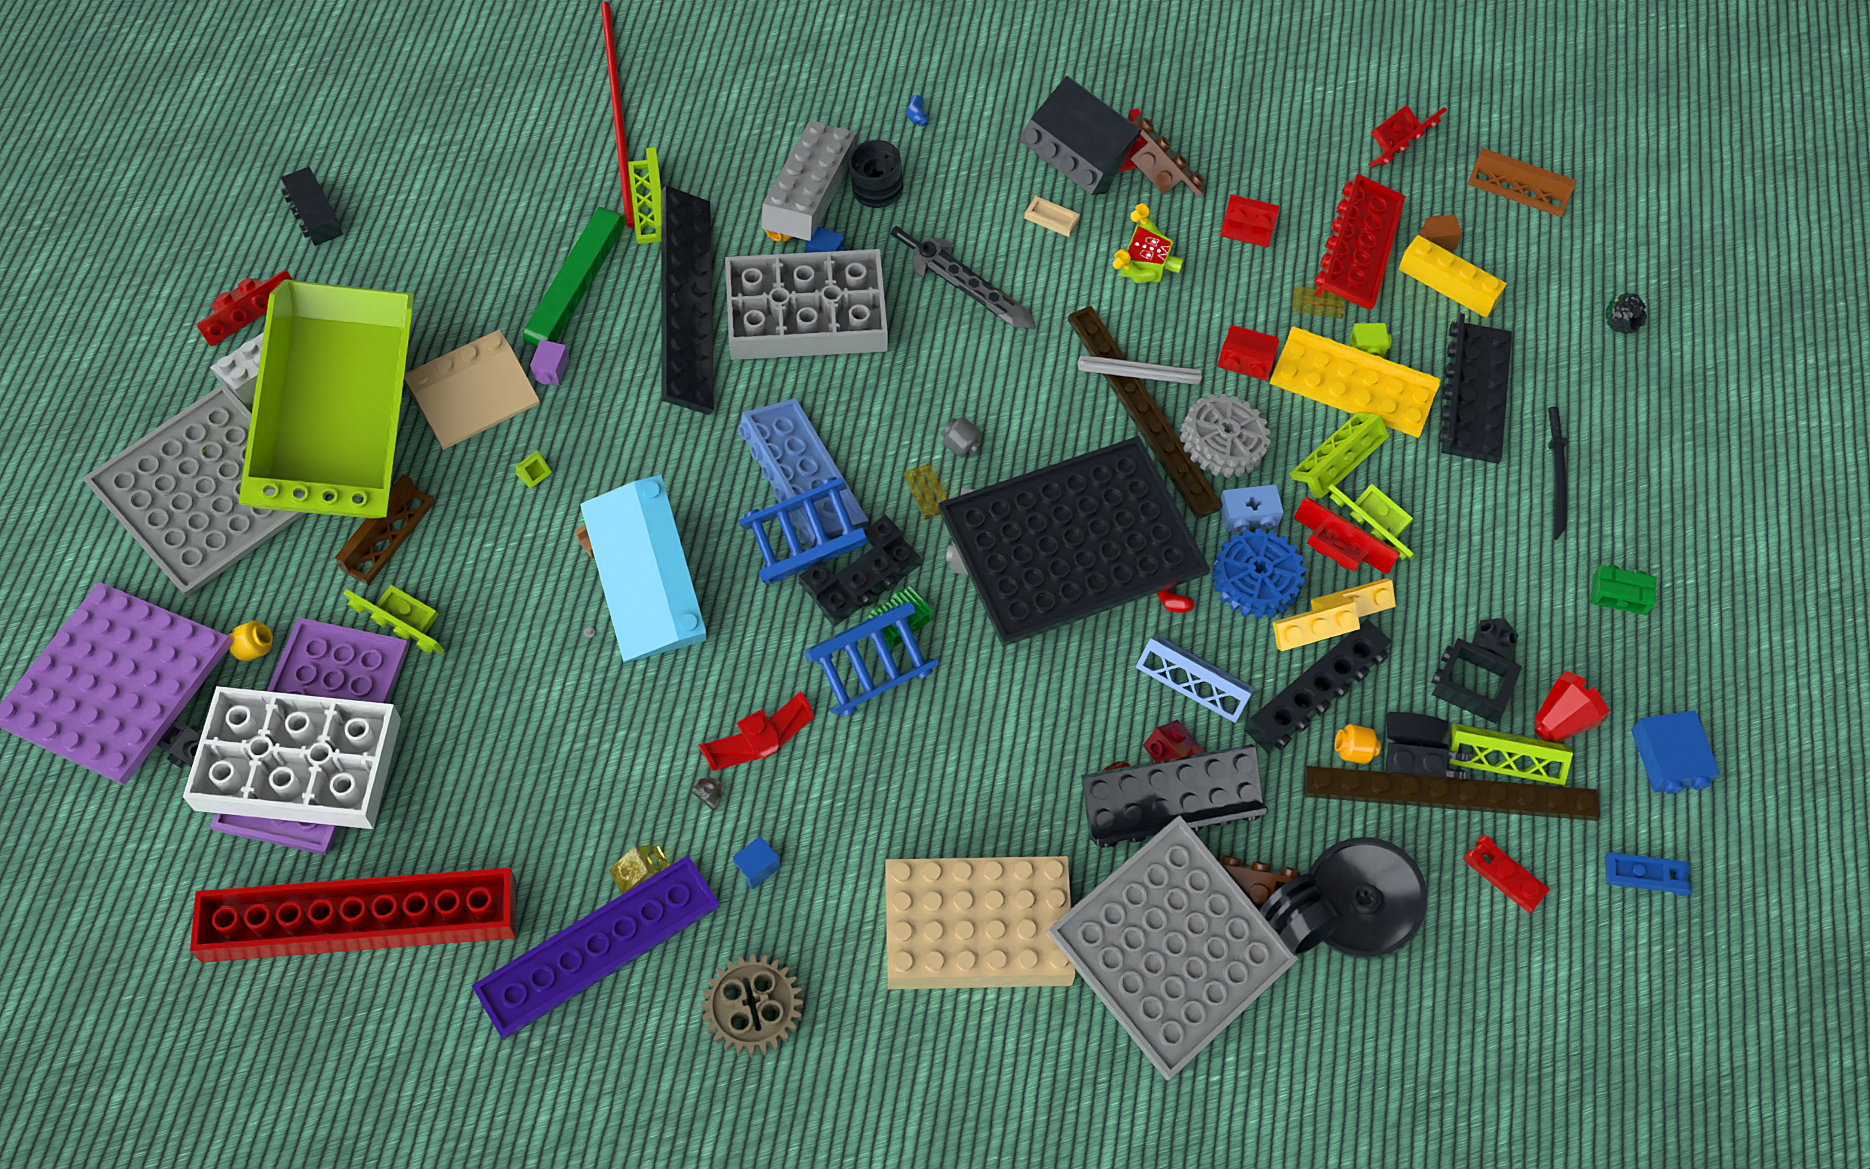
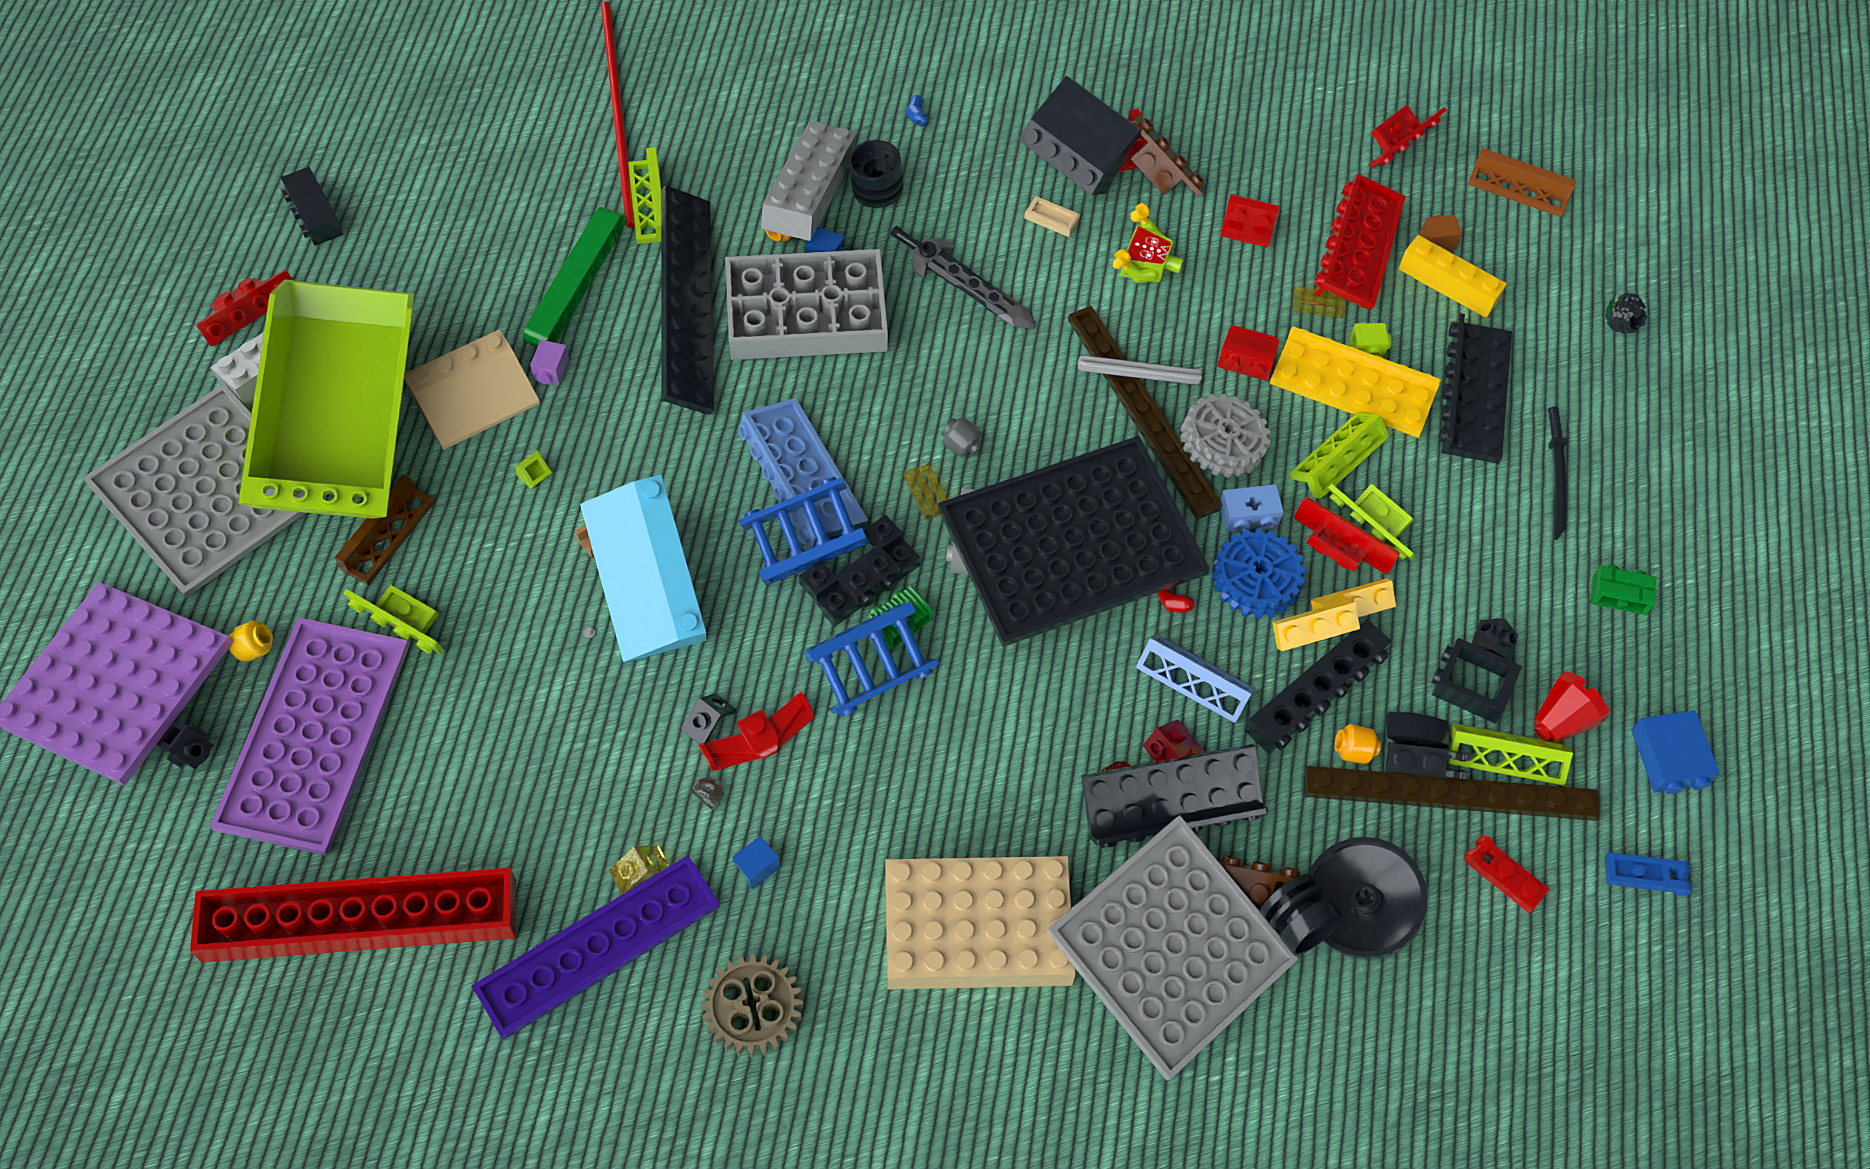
(293, 757): white brick -> none
(705, 717): none -> bracket

